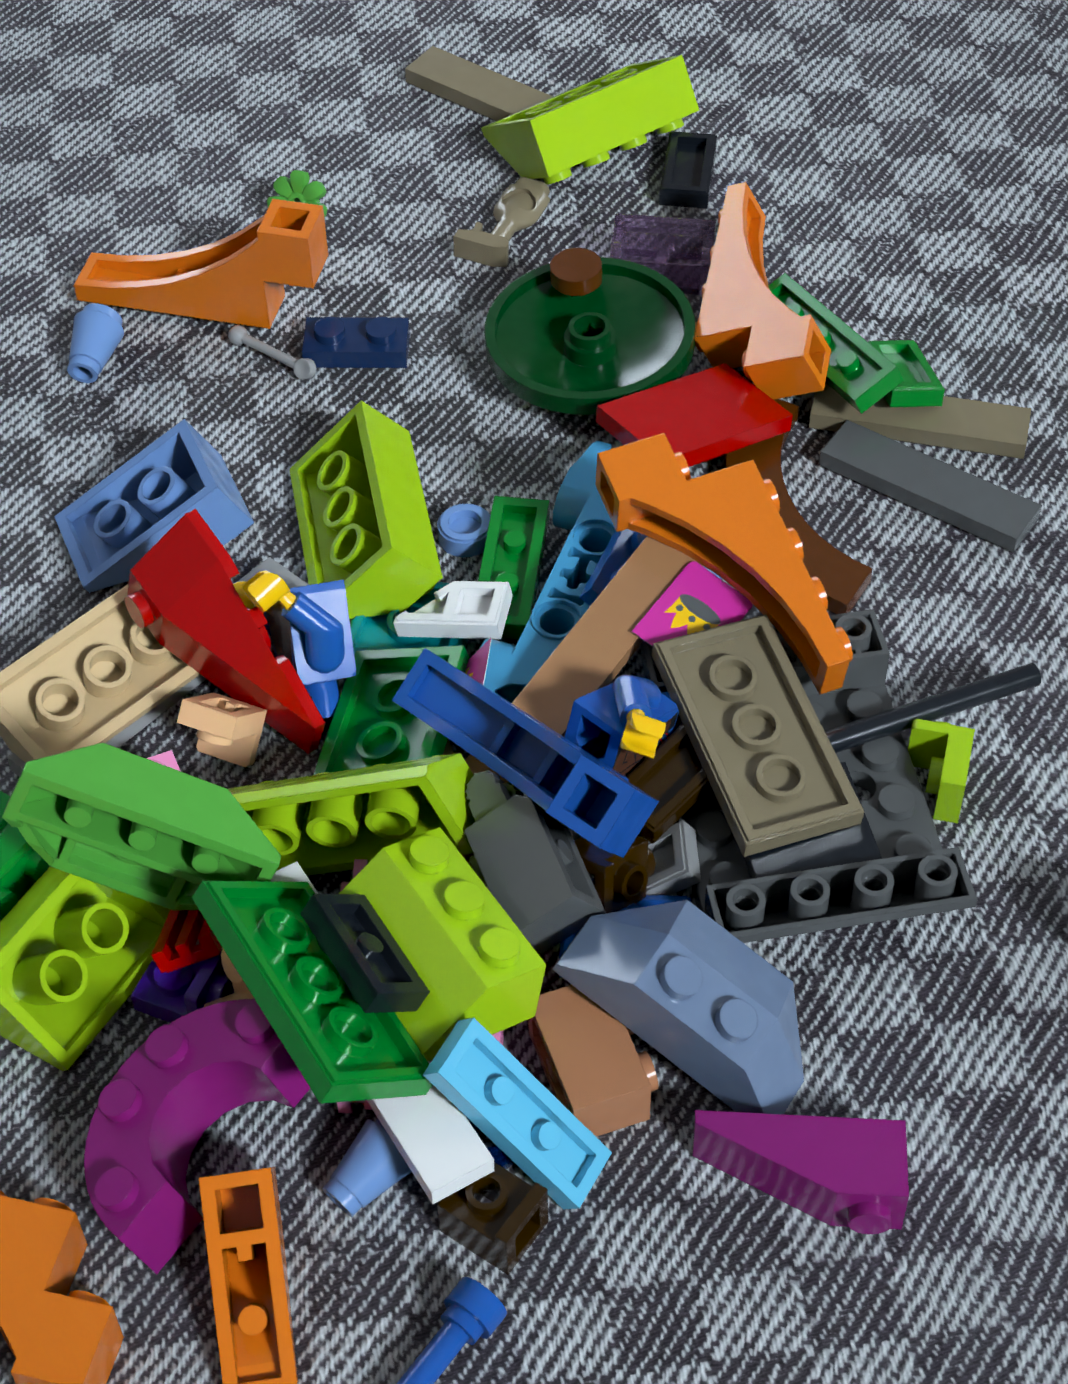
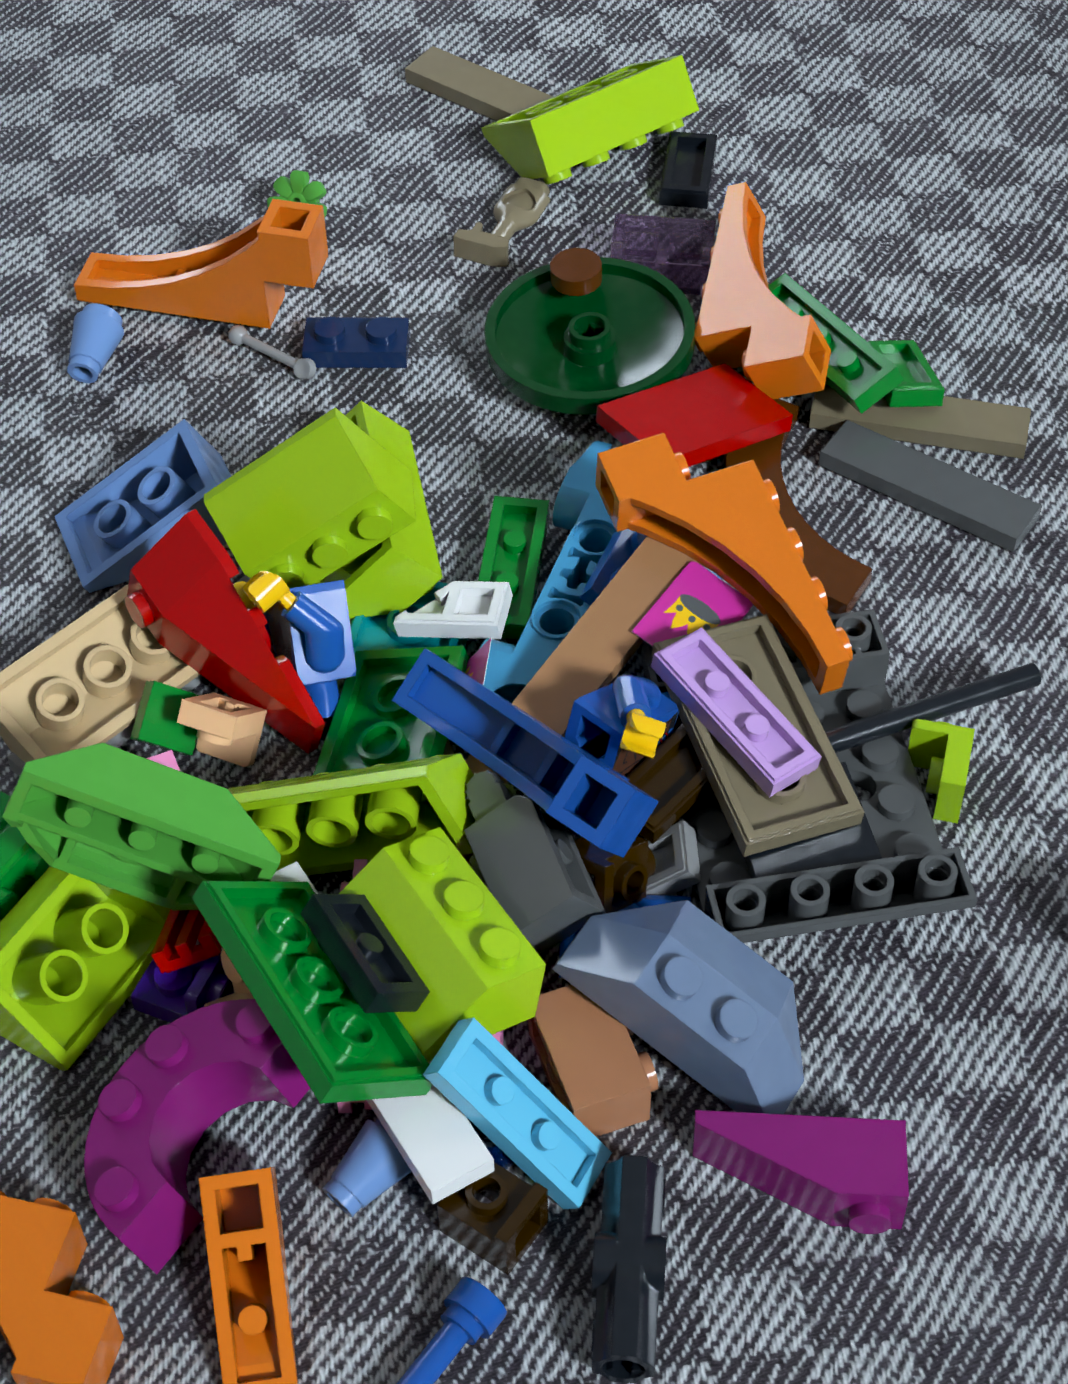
(158, 716): none -> green tile
(313, 502): none -> lime slope
(463, 530): medium blue tile -> none
(628, 1270): none -> black piece
(735, 712): none -> lavender tile

